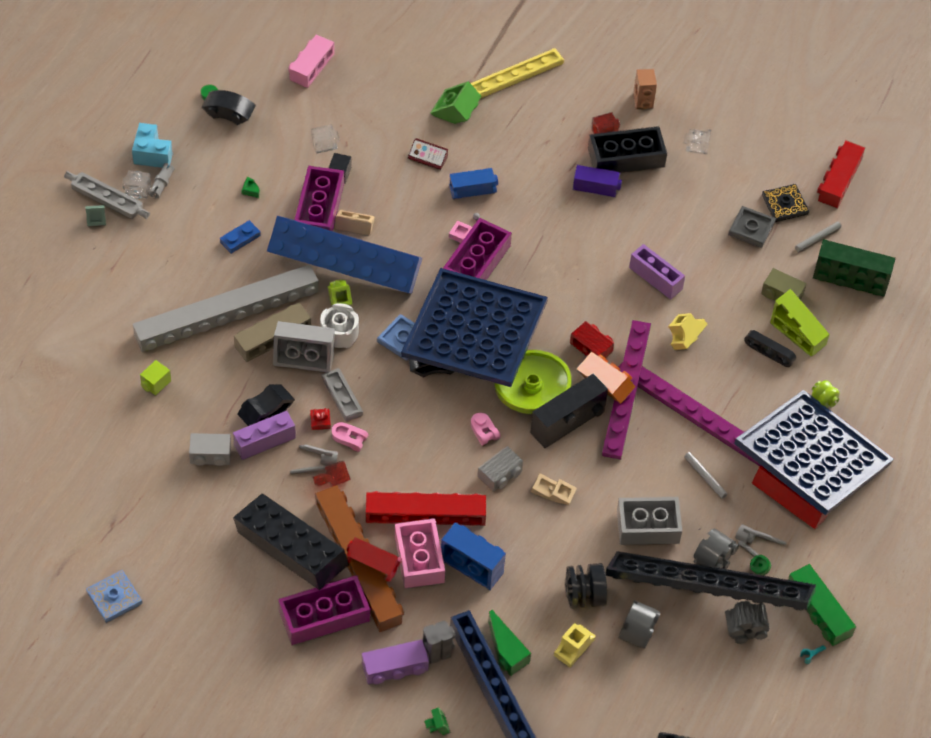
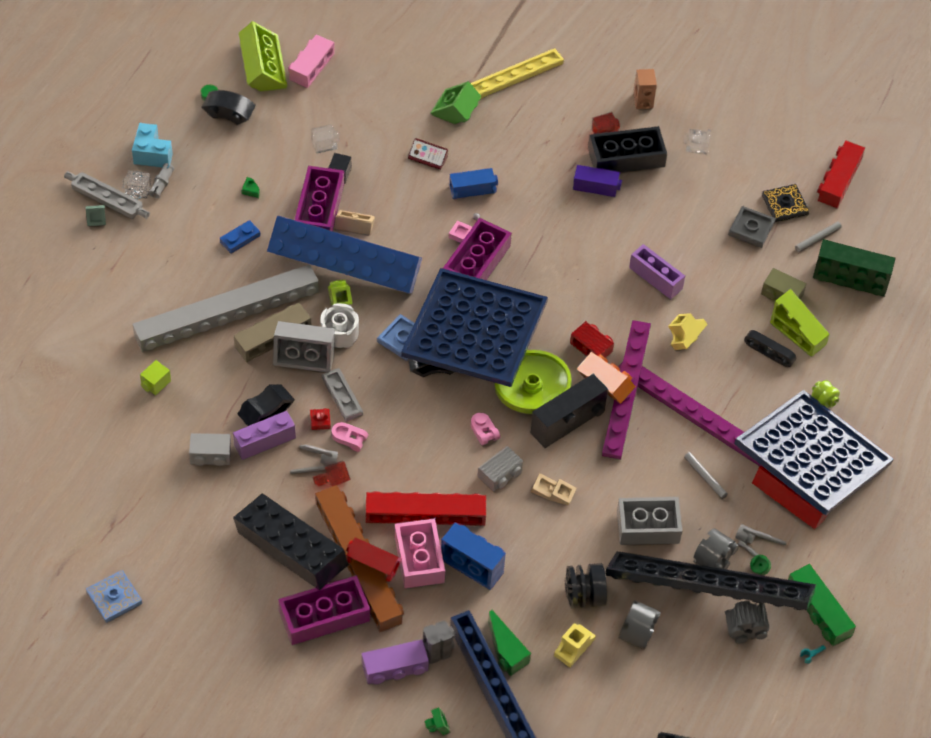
(262, 58): none -> lime slope

